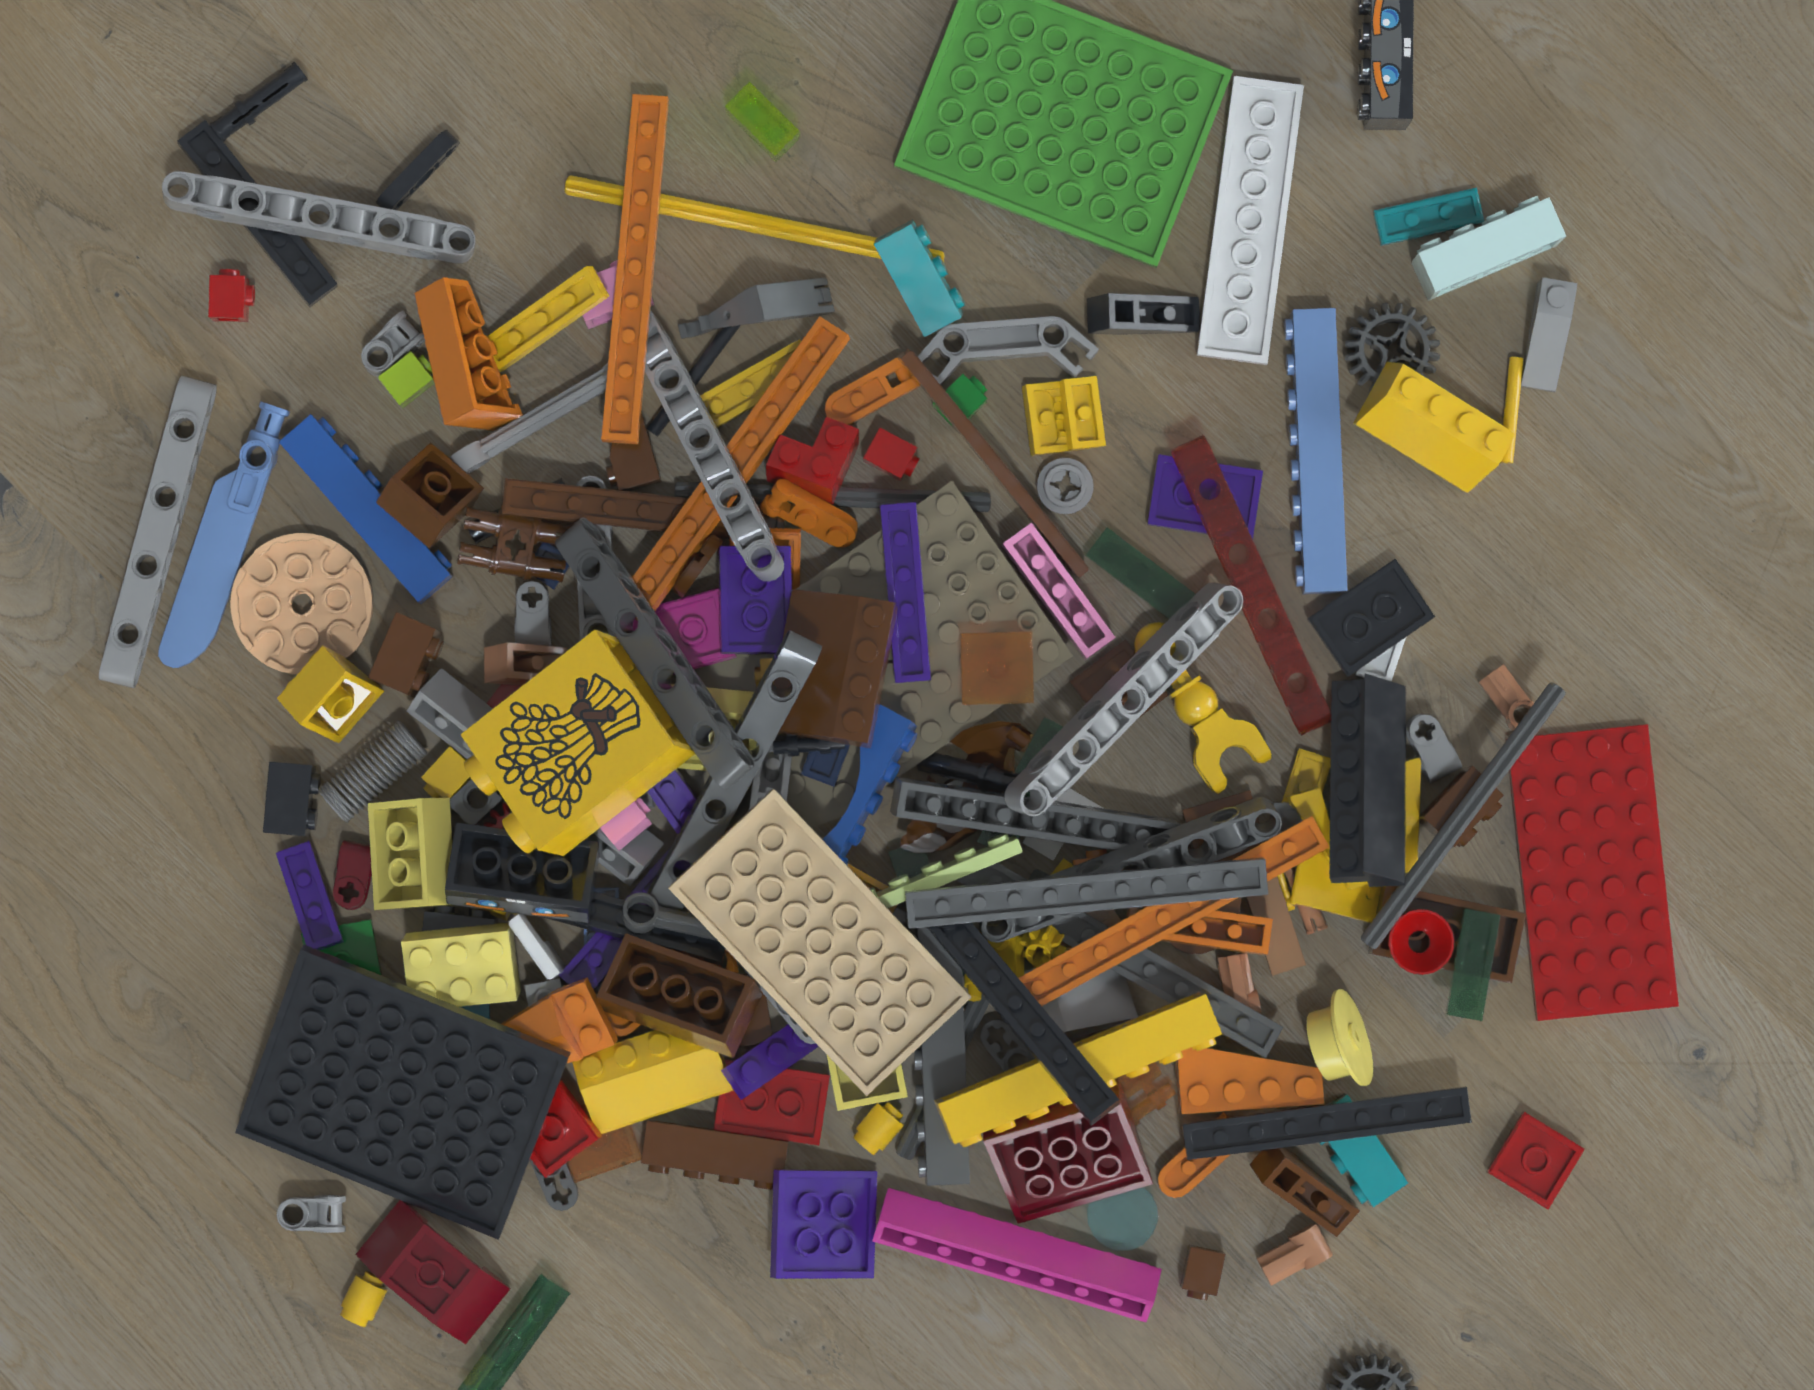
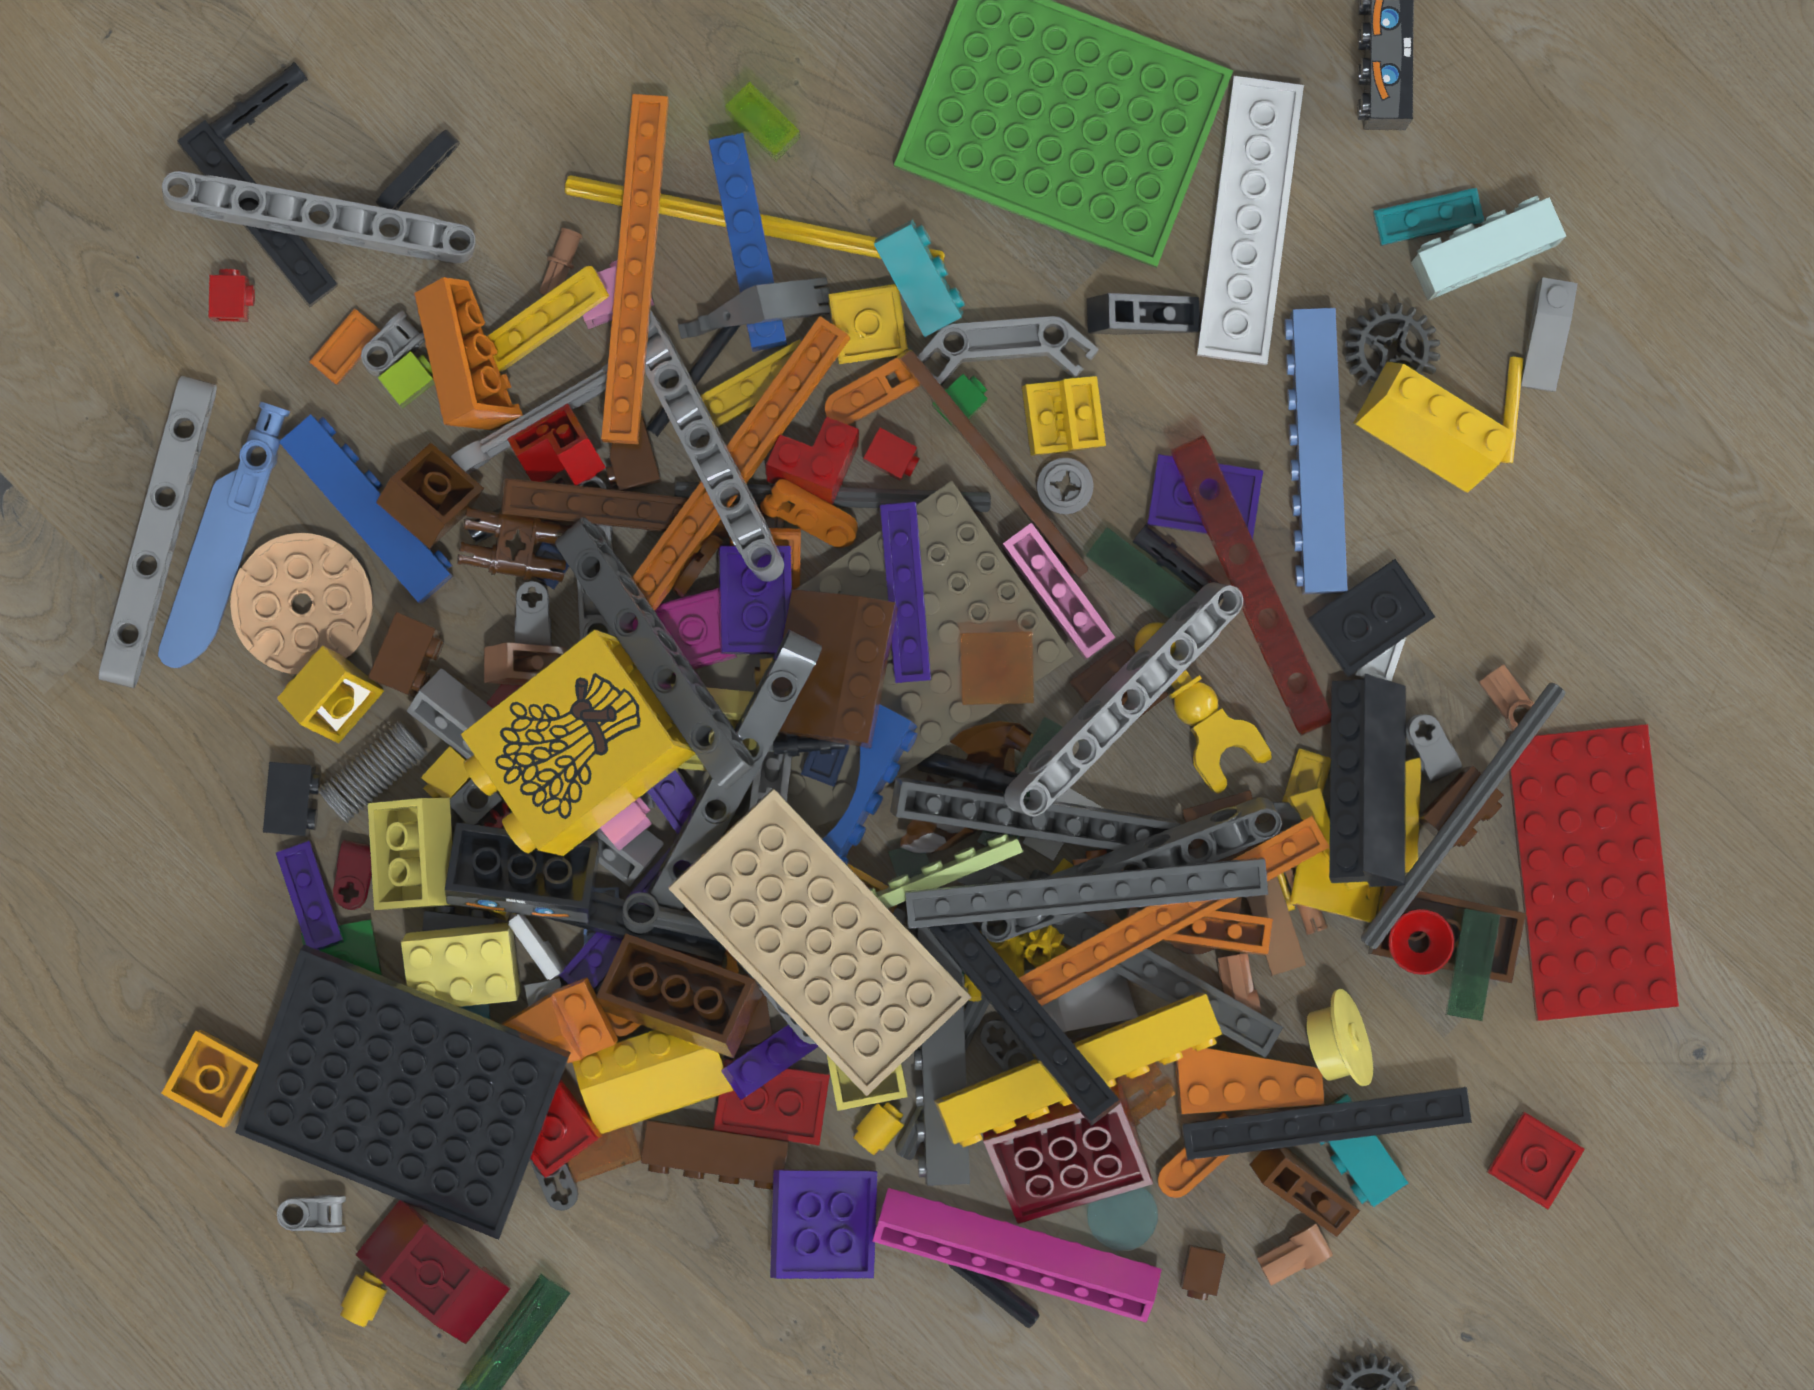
(211, 1078): none -> light orange brick
(344, 347): none -> orange tile
(556, 445): none -> red brick
(561, 260): none -> nougat axle
(745, 230): none -> blue arch
(871, 320): none -> yellow plate
(1001, 1296): none -> black axle
(1173, 560): none -> black pin

